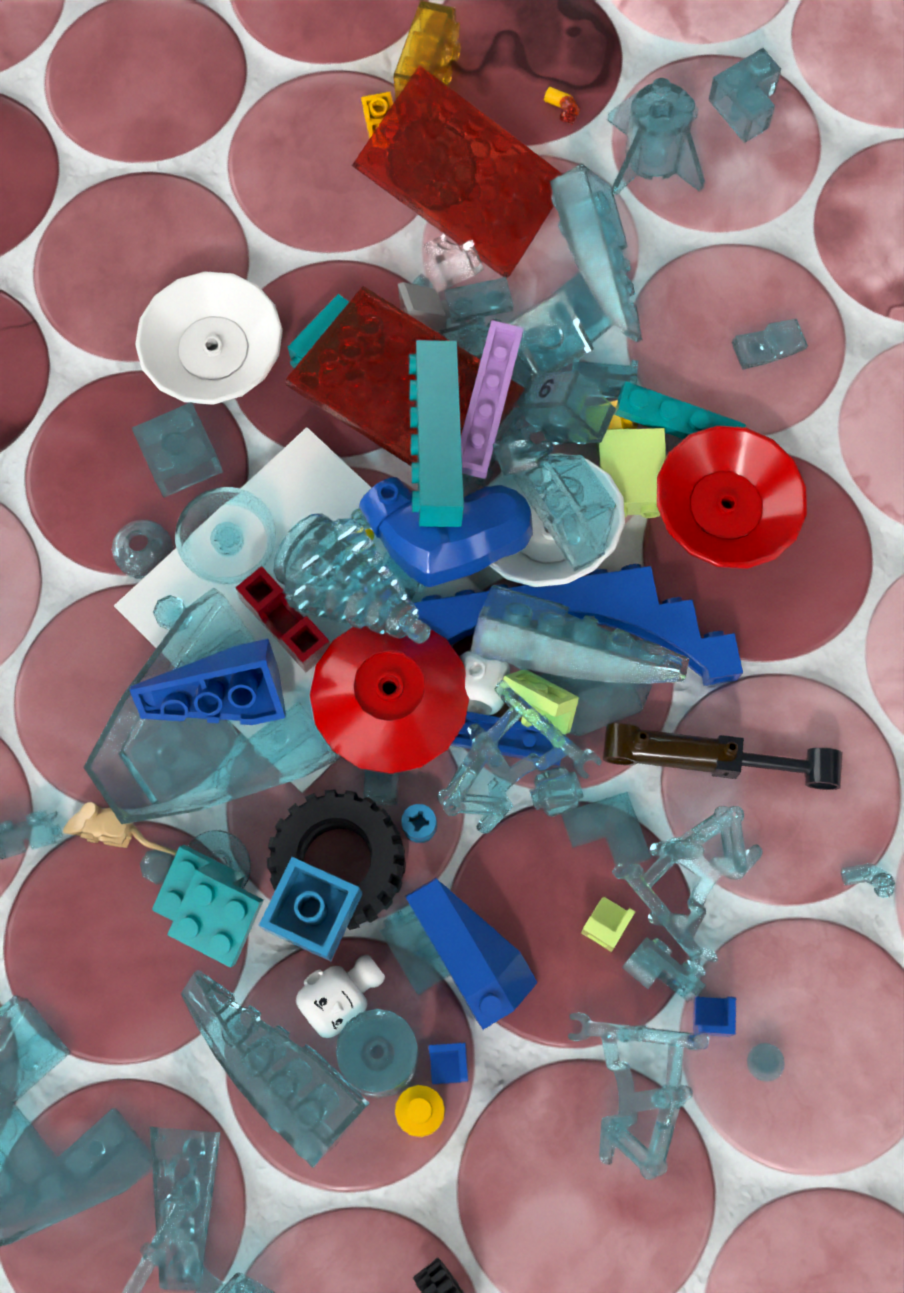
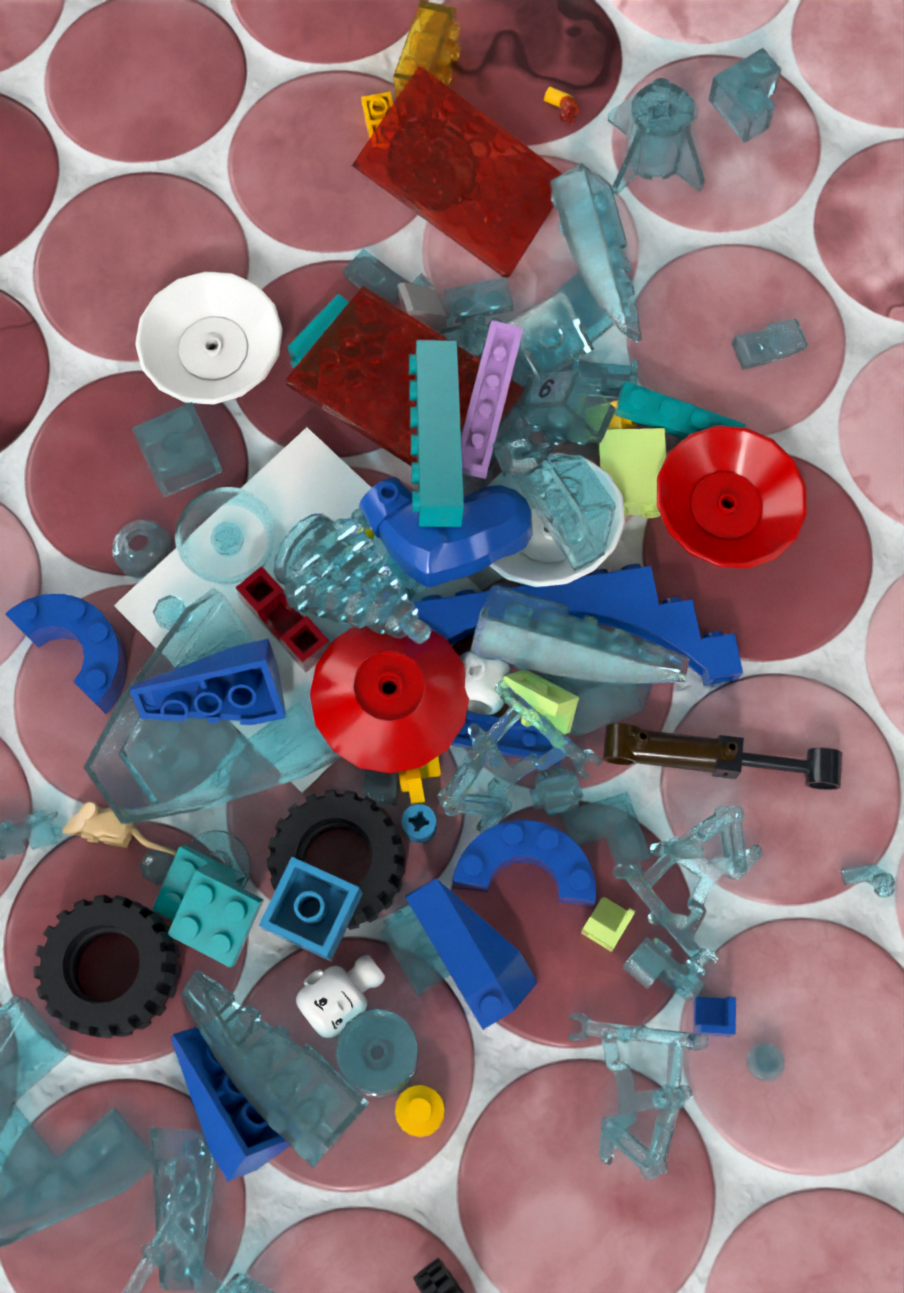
(63, 954): none -> black tyre
(72, 618): none -> blue brick
(231, 1125): none -> blue wedge
(374, 275): none -> clear light blue plate
(411, 780): none -> yellow bracket
(448, 1063): blue panel -> none
(451, 262): clear brick -> none
(528, 843): none -> blue brick

